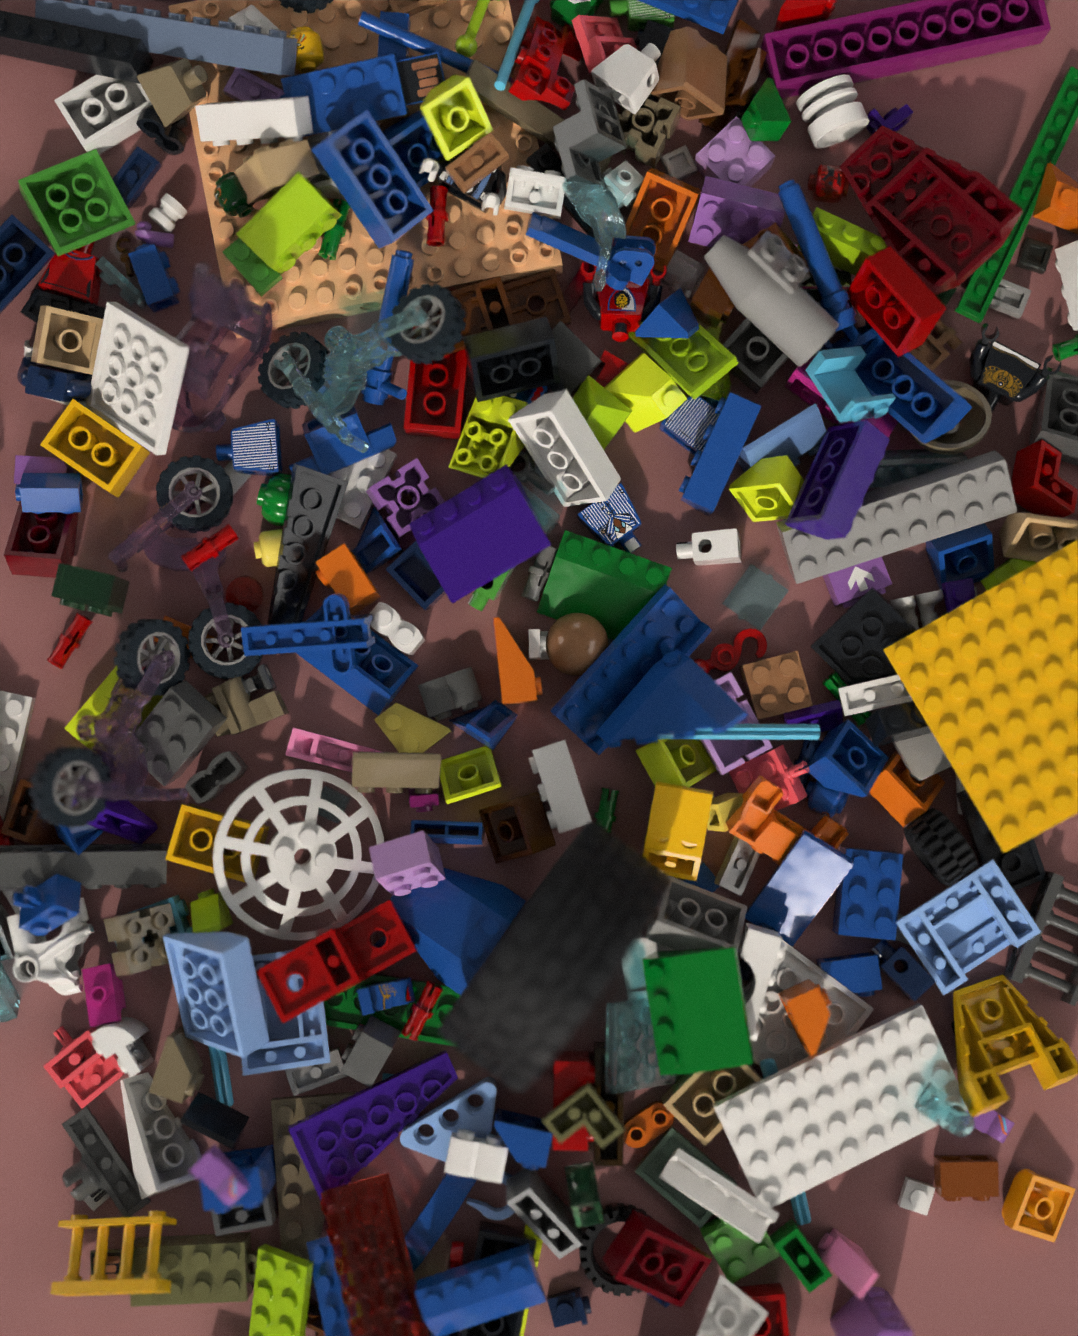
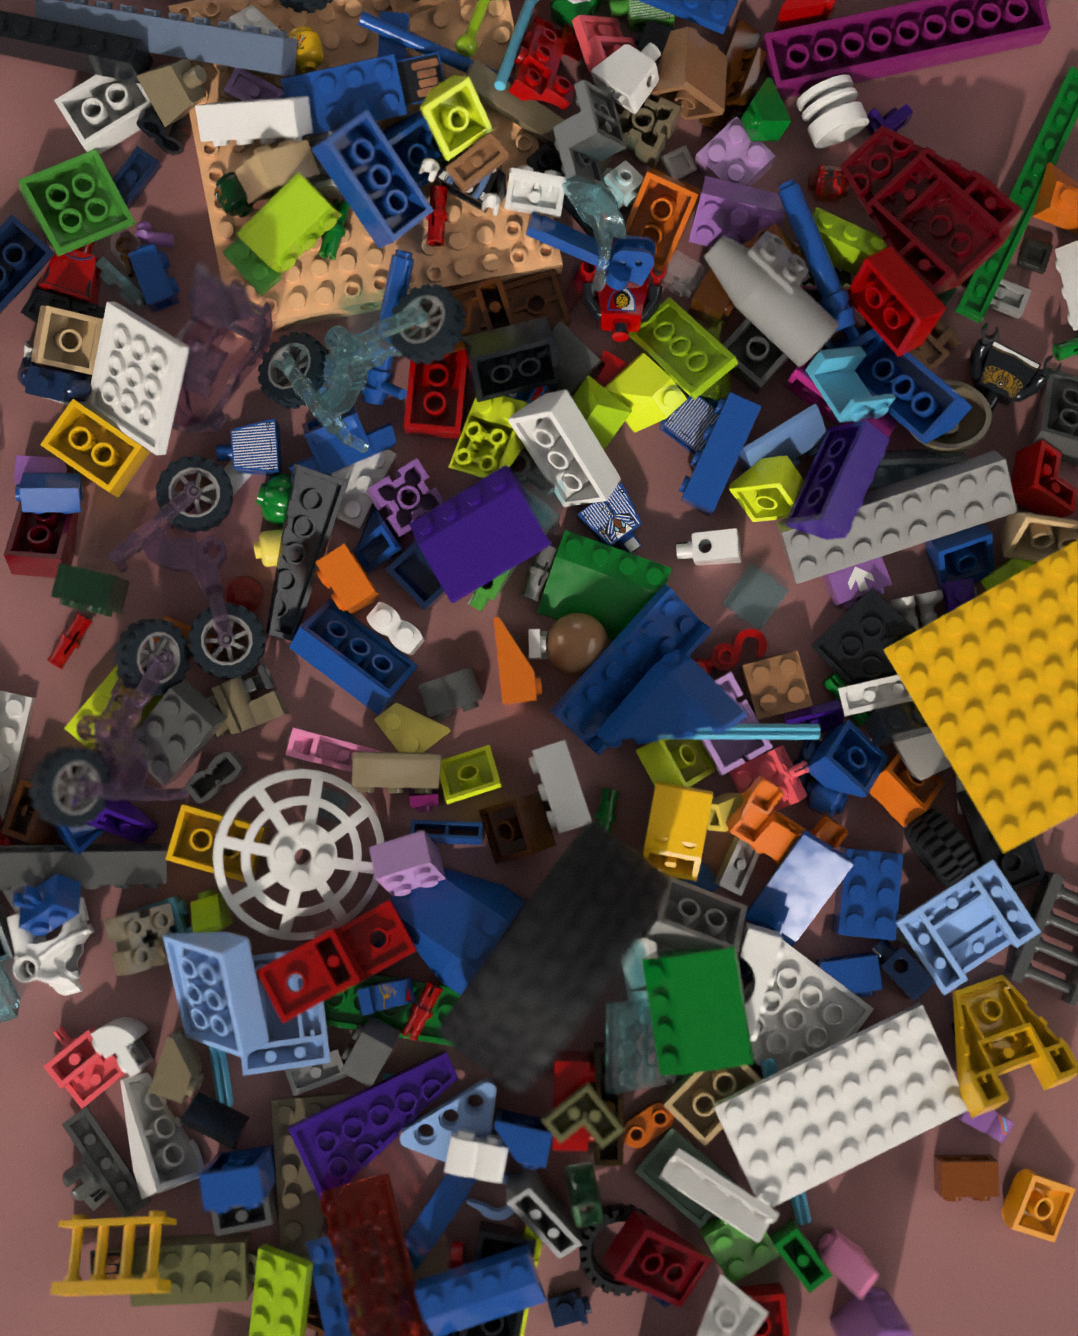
(103, 995): dark pink brick -> none
(168, 213): white wheel -> none
(209, 547): red pin -> none
(220, 1175): medium lavender leg -> none
(313, 635): blue piece -> none
(487, 723): blue slope -> none
(670, 319): blue slope -> none
(808, 1012): orange slope -> none
(916, 1195): white plate -> none
(950, 1117): clear light blue leg -> none

